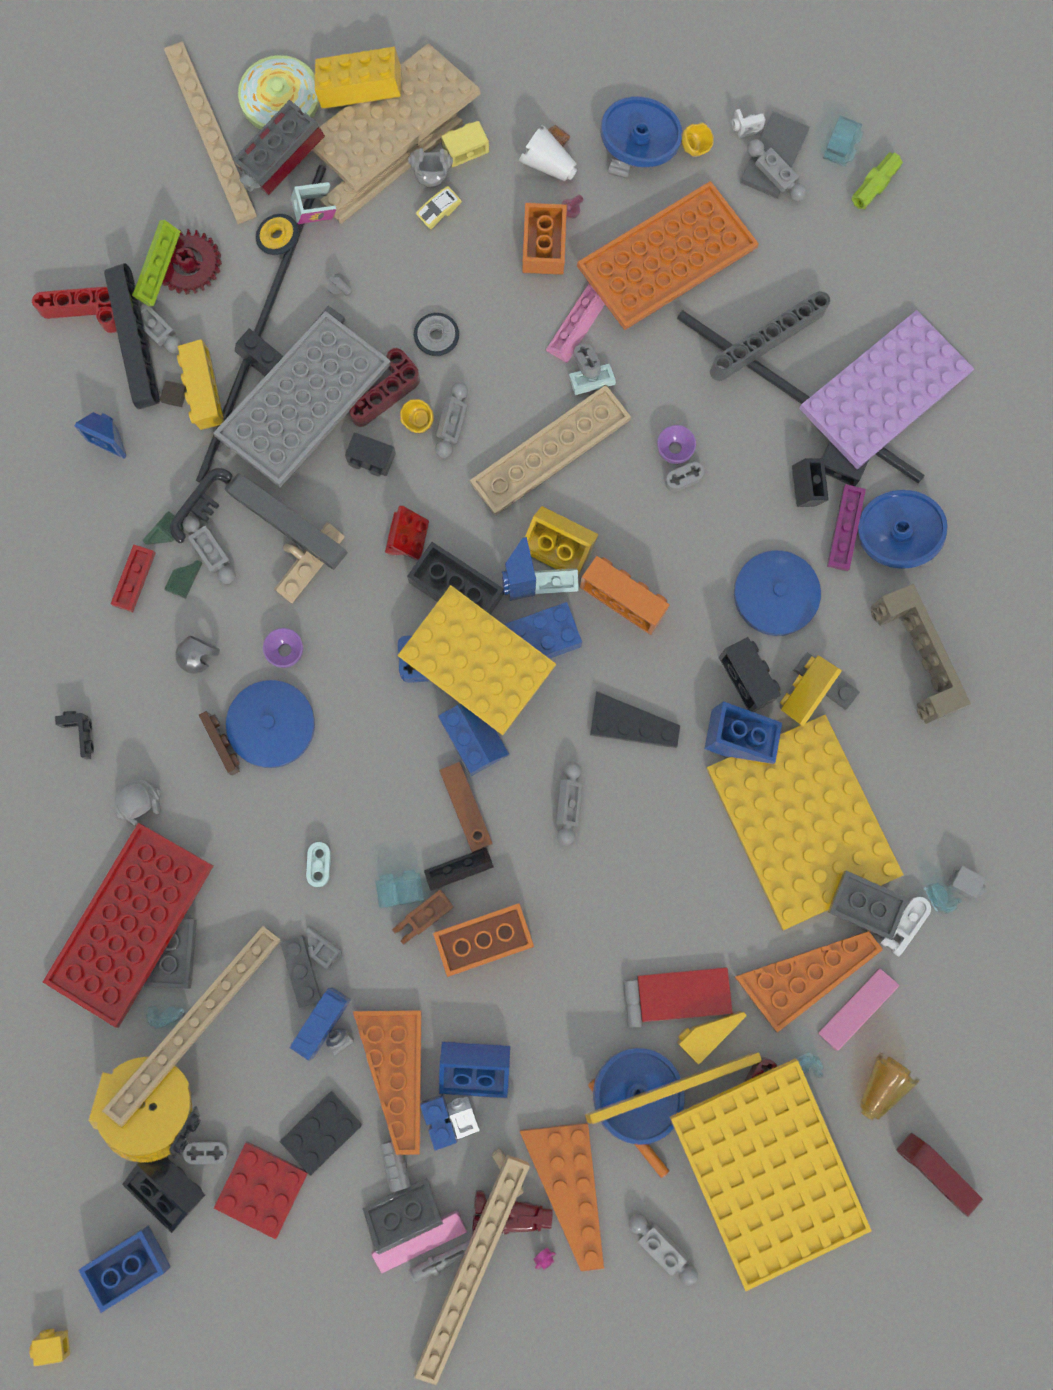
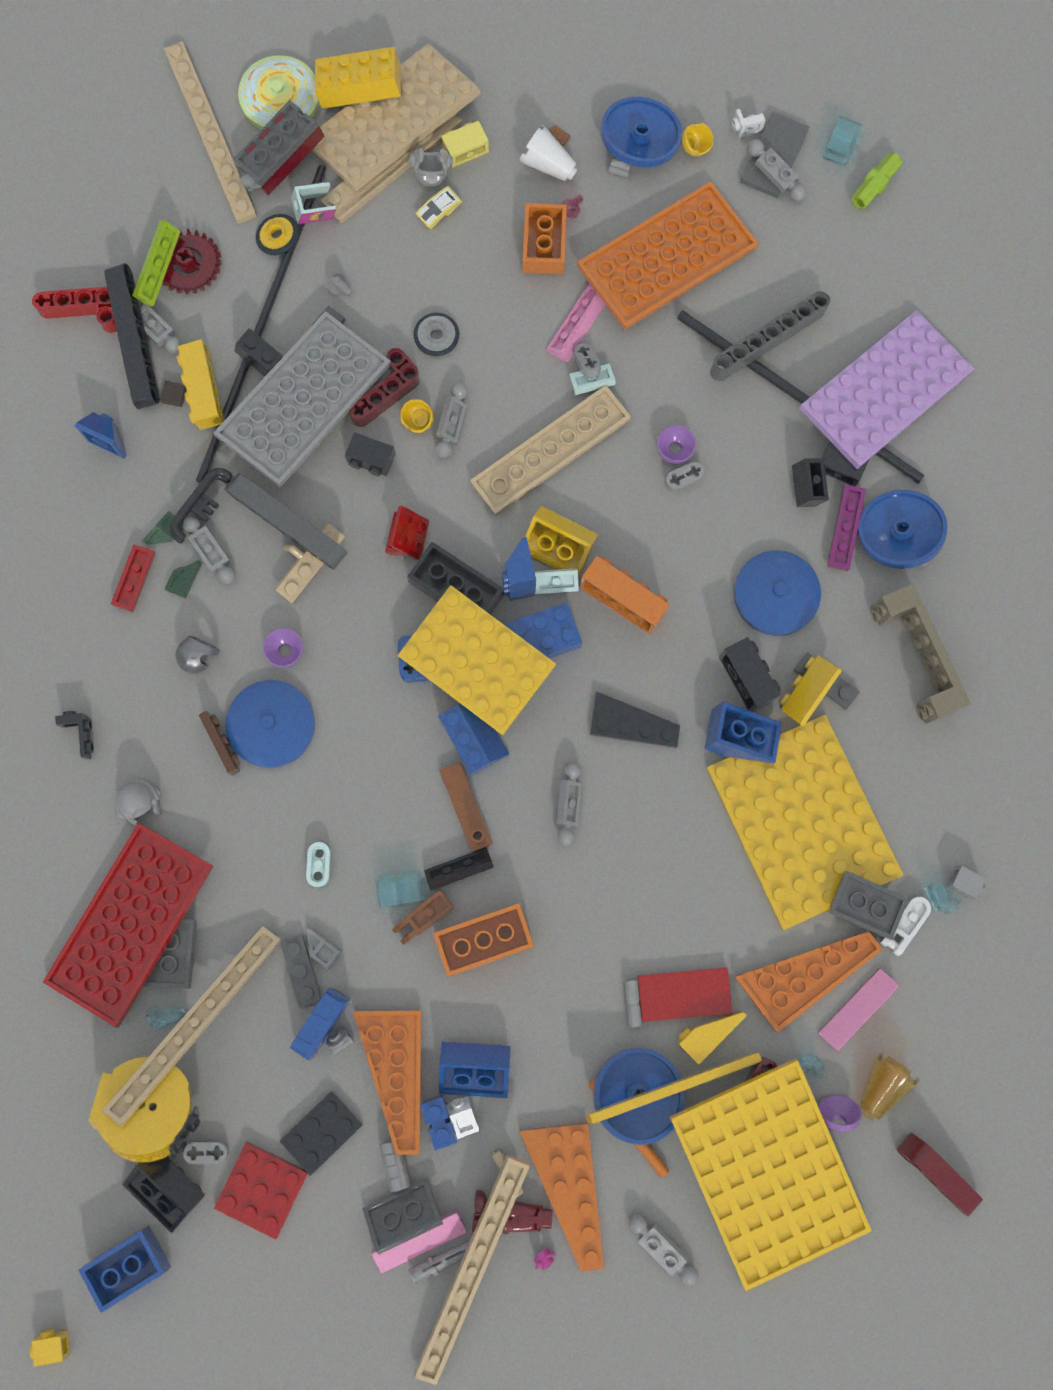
(840, 1108): none -> medium lavender piece

